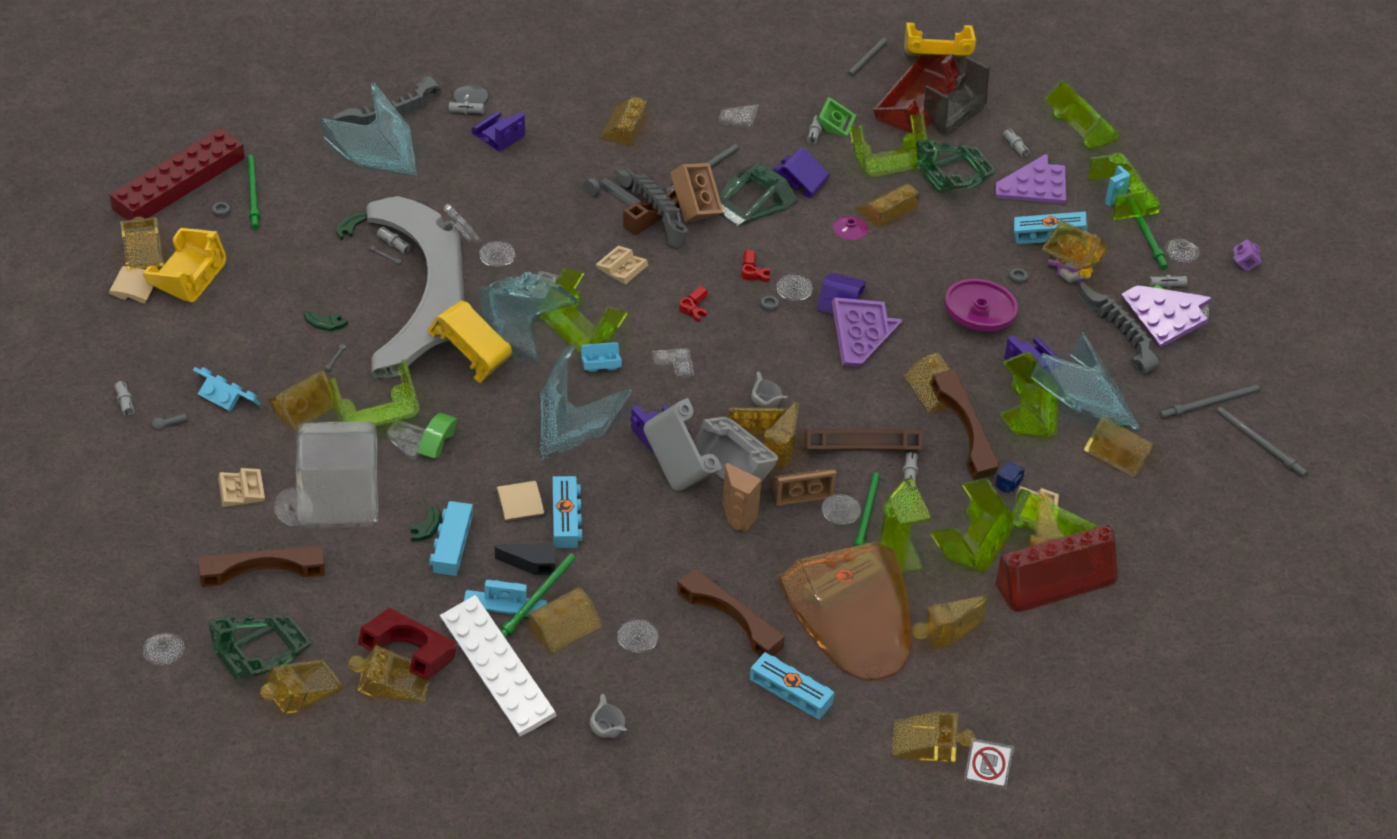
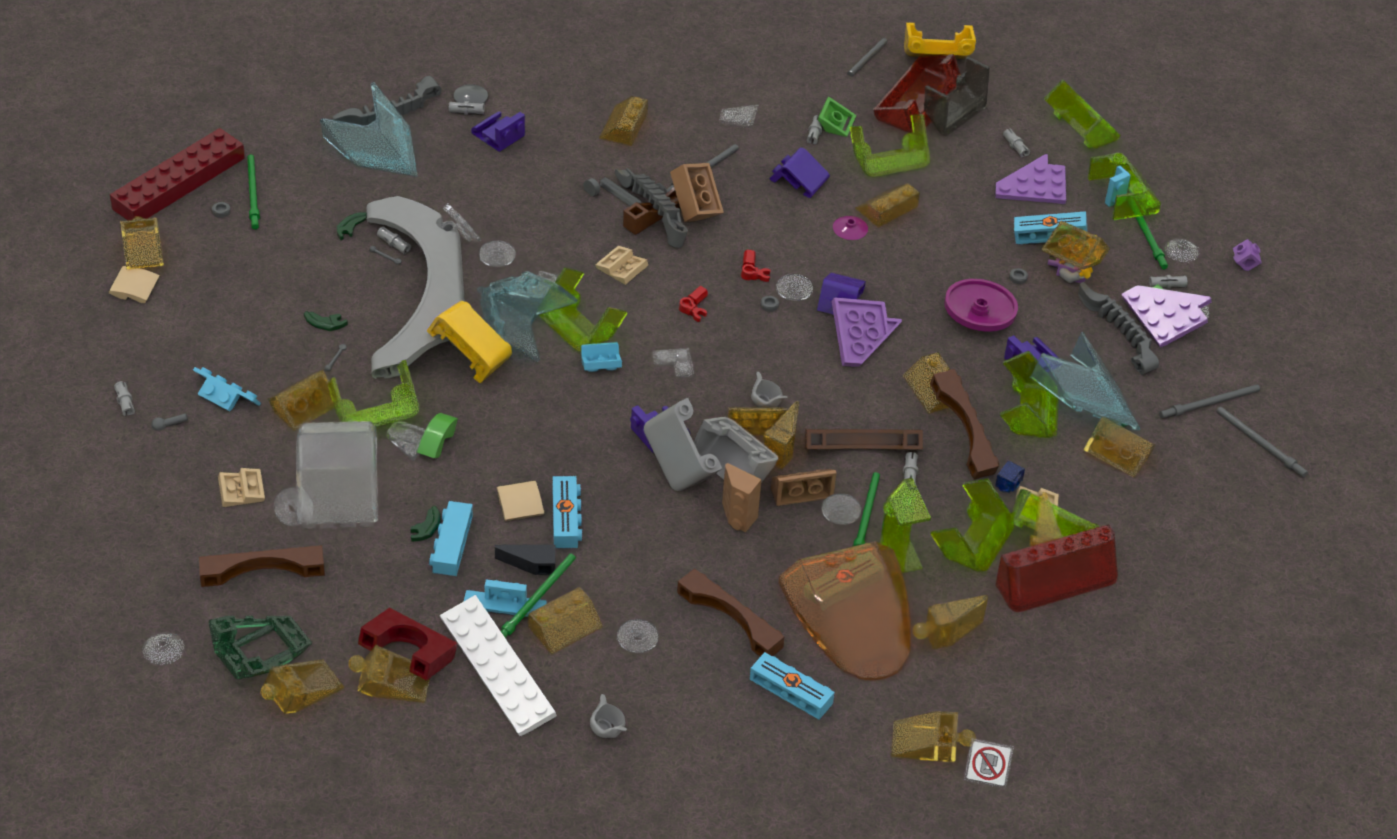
(191, 267): yellow windscreen -> none
(563, 423): clear light blue windscreen -> none
(776, 184): clear green windscreen -> none
(927, 152): clear green windscreen -> none

